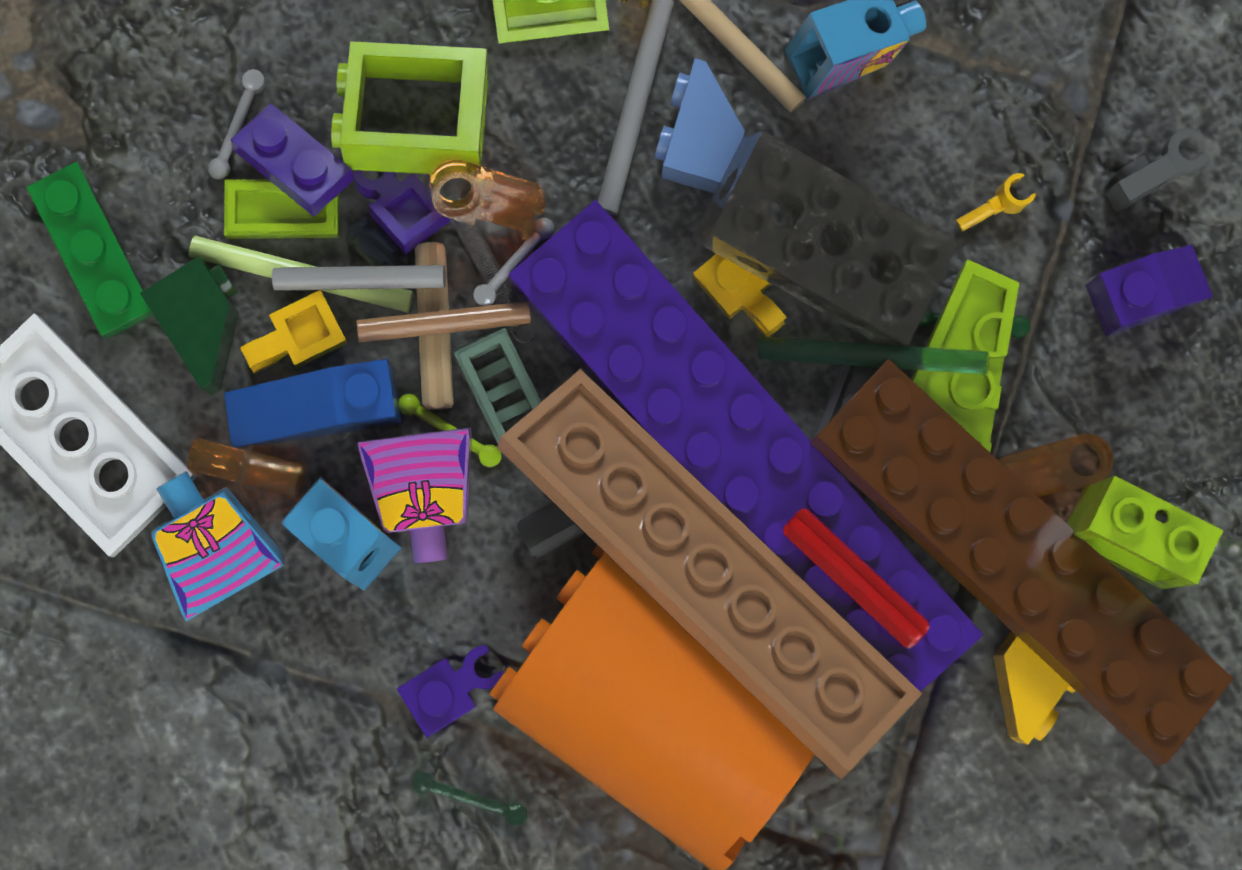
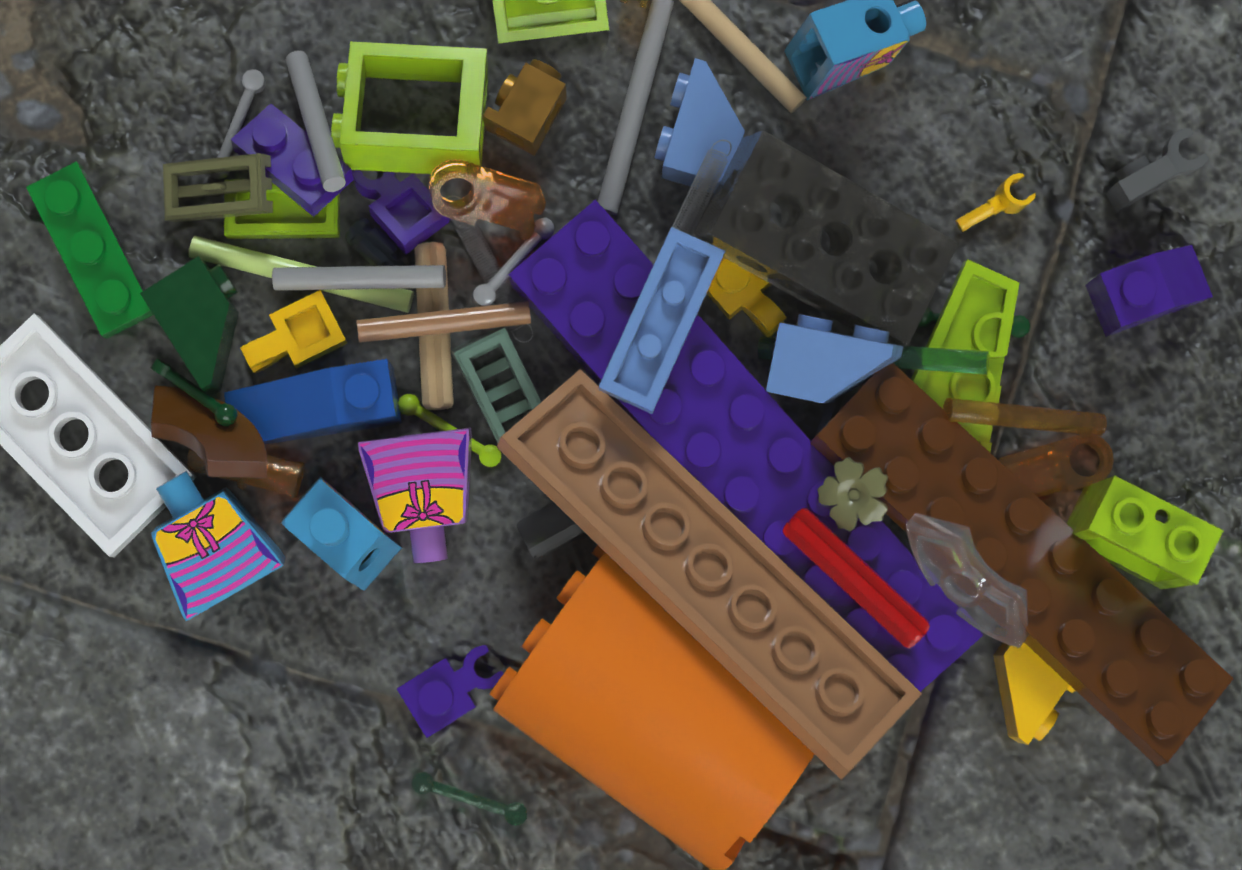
(224, 413): none -> dark green hinge
(225, 450): none -> reddish brown tile
(255, 185): none -> olive tile
(315, 121): none -> light grey bar
(527, 106): none -> pearl gold brick
(661, 320): none -> medium blue plate
(697, 196): none -> light grey piece
(824, 364): none -> medium blue slope
(854, 494): none -> olive plant
(984, 598): none -> clear tile
(1024, 417): none -> clear orange bar

